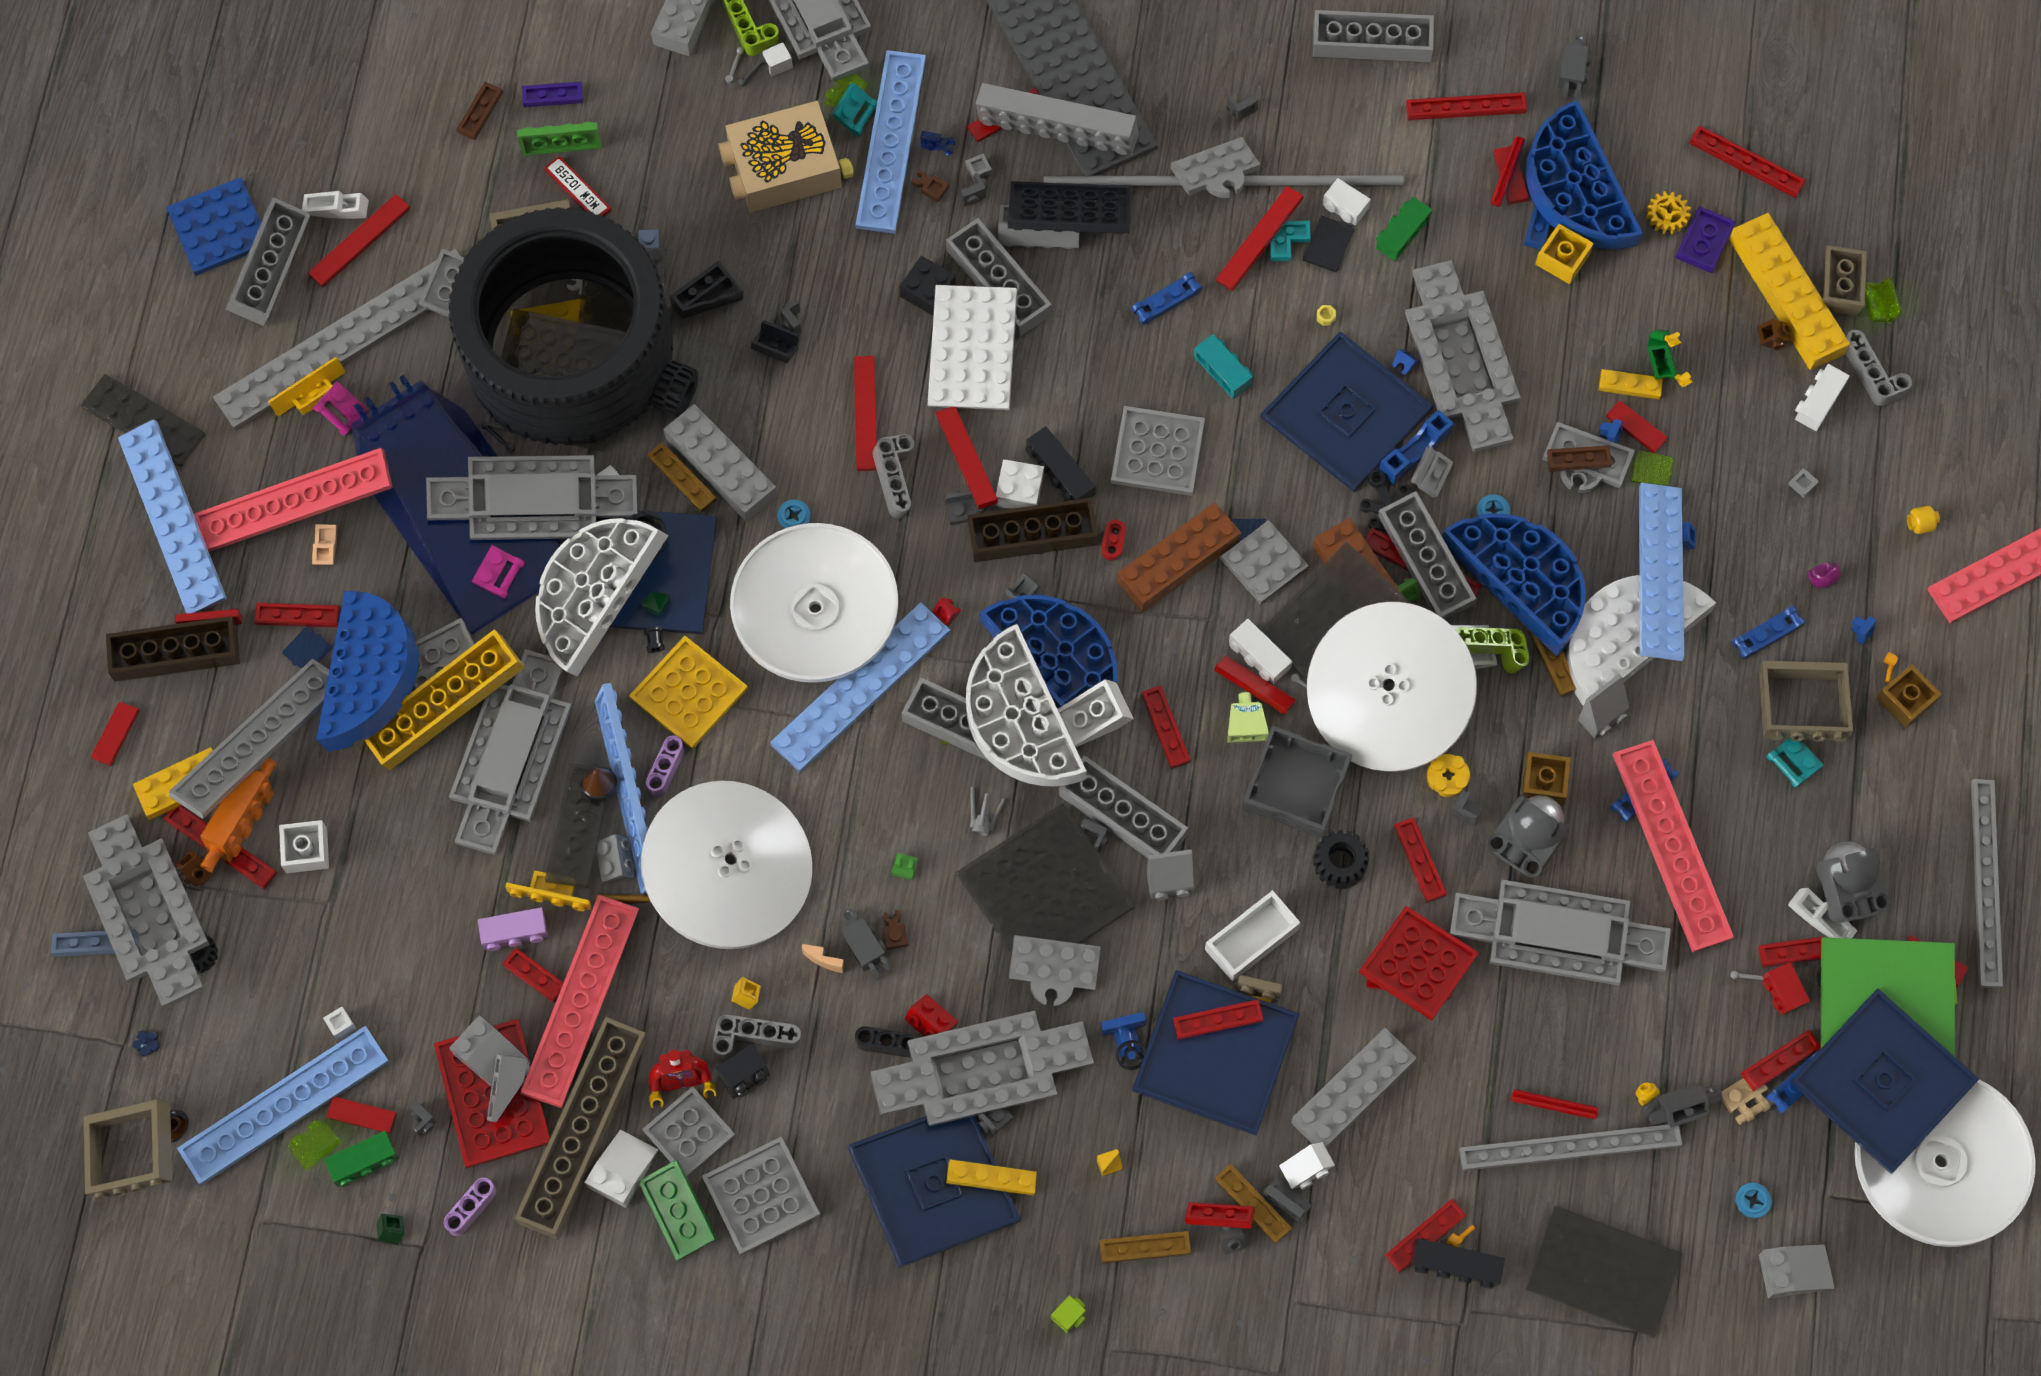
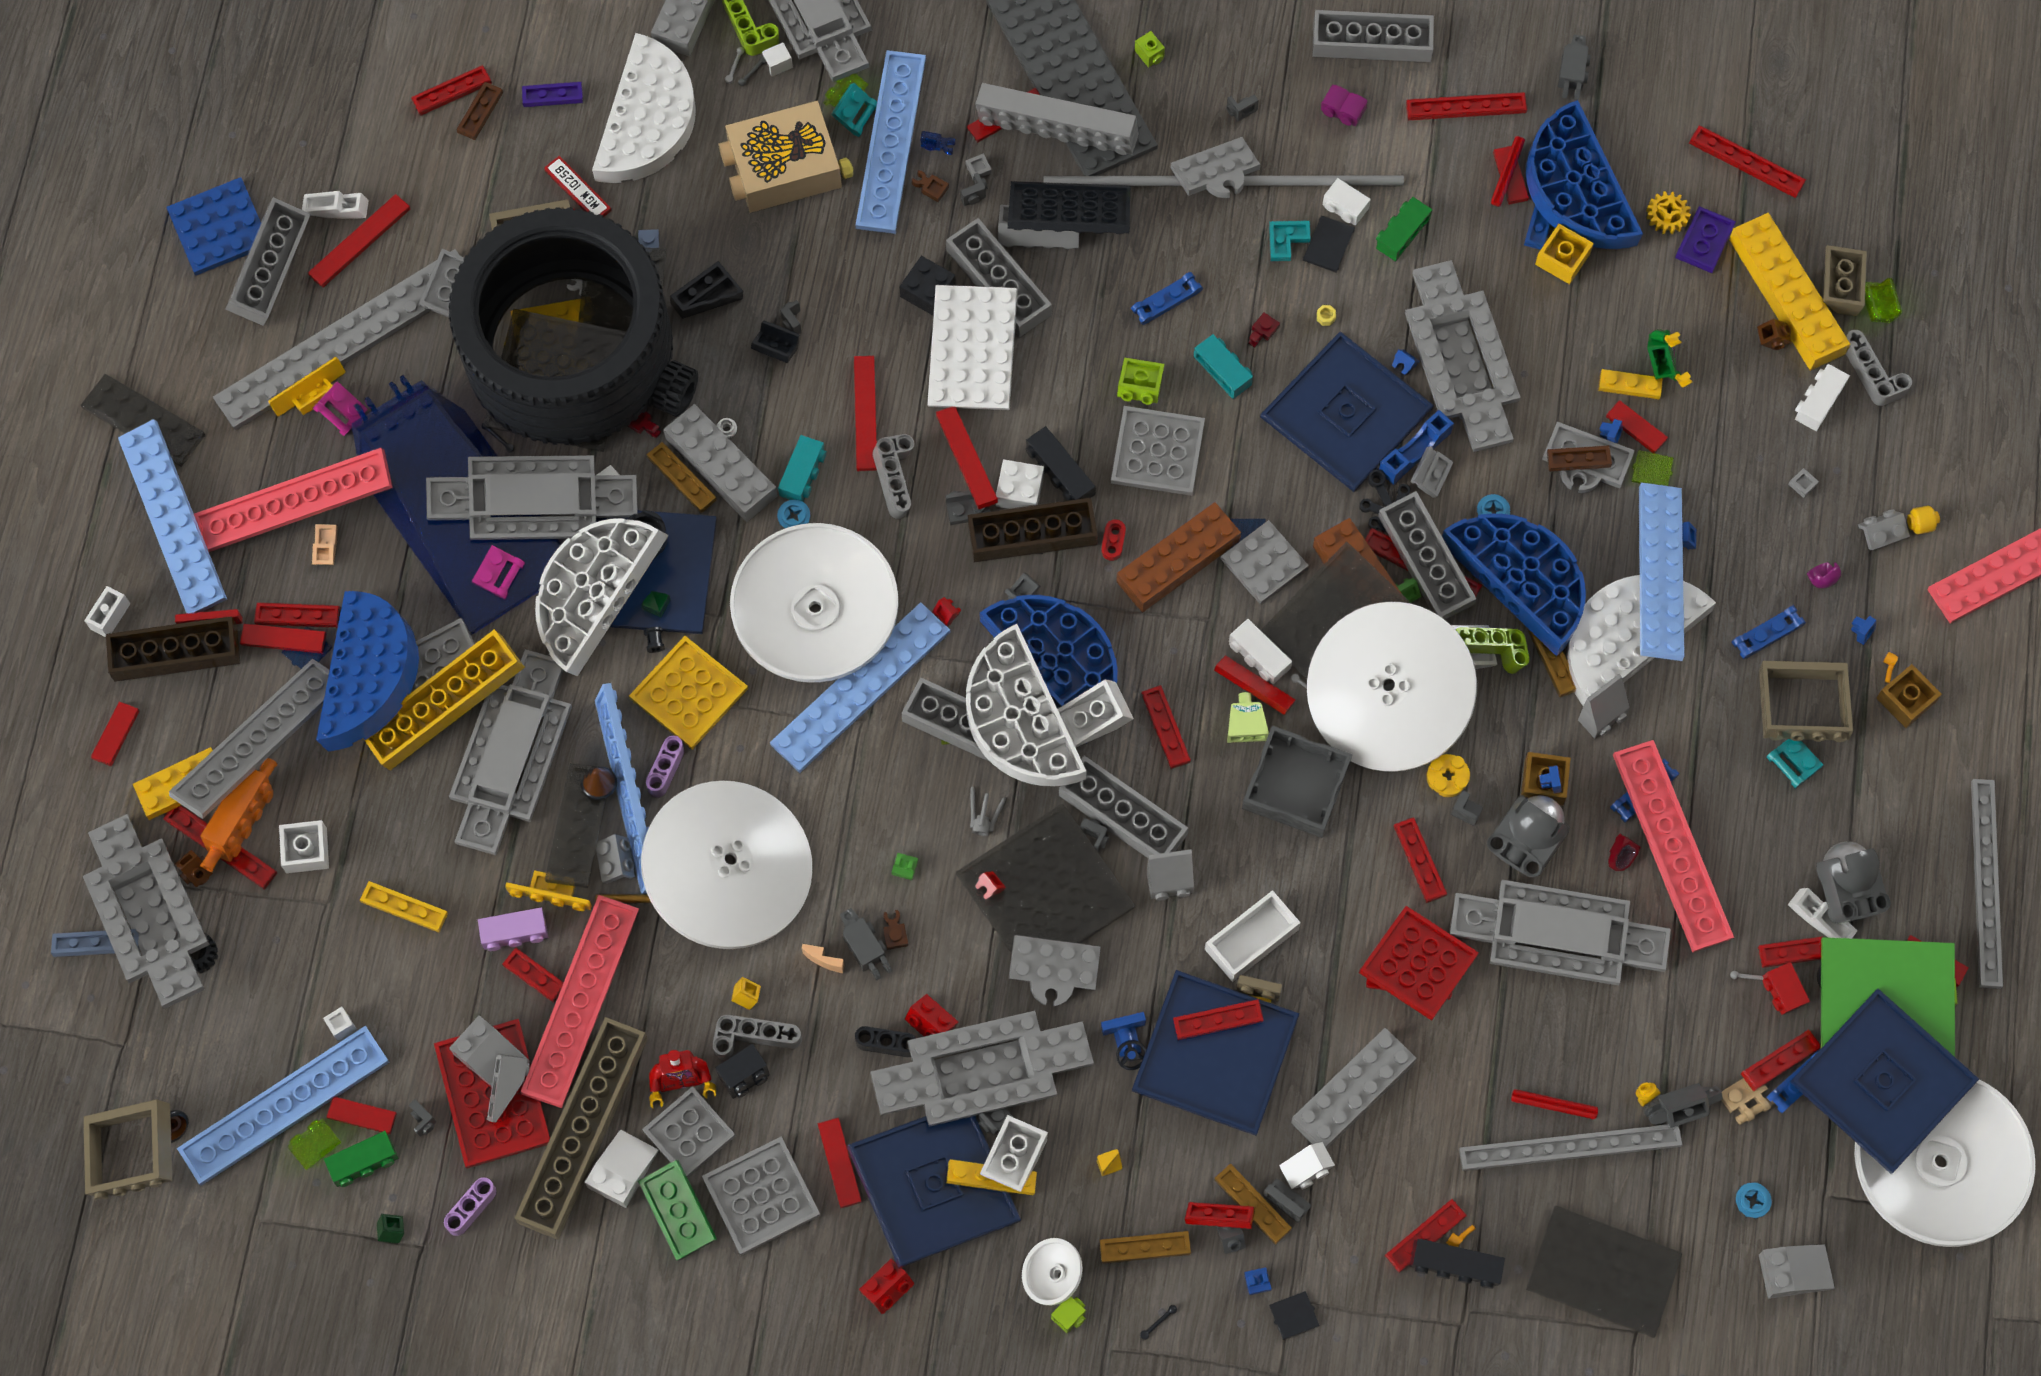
(107, 611): none -> white brick
(146, 1042): dark blue plant -> none
(283, 638): none -> red tile
(403, 906): none -> yellow plate
(451, 90): none -> red tile
(559, 138): bright green plate -> none
(644, 423): none -> dark red plate
(648, 116): none -> white brick
(726, 422): none -> white plate
(802, 469): none -> teal brick
(839, 1163): none -> red tile
(887, 1286): none -> red bracket
(991, 882): none -> tile
(1014, 1153): none -> white slope
(1042, 1270): none -> white dish
(1140, 381): none -> lime plate
(1145, 1333): none -> black hinge
(1149, 49): none -> lime brick
(1257, 1281): none -> blue tile
(1259, 238): red tile -> none
(1263, 328): none -> dark red plate
(1294, 1315): none -> black piece
(1336, 875): black tyre -> none
(1344, 105): none -> magenta brick
(1551, 780): none -> blue tile
(1623, 853): none -> dark red rock
(1884, 529): none -> light grey bracket

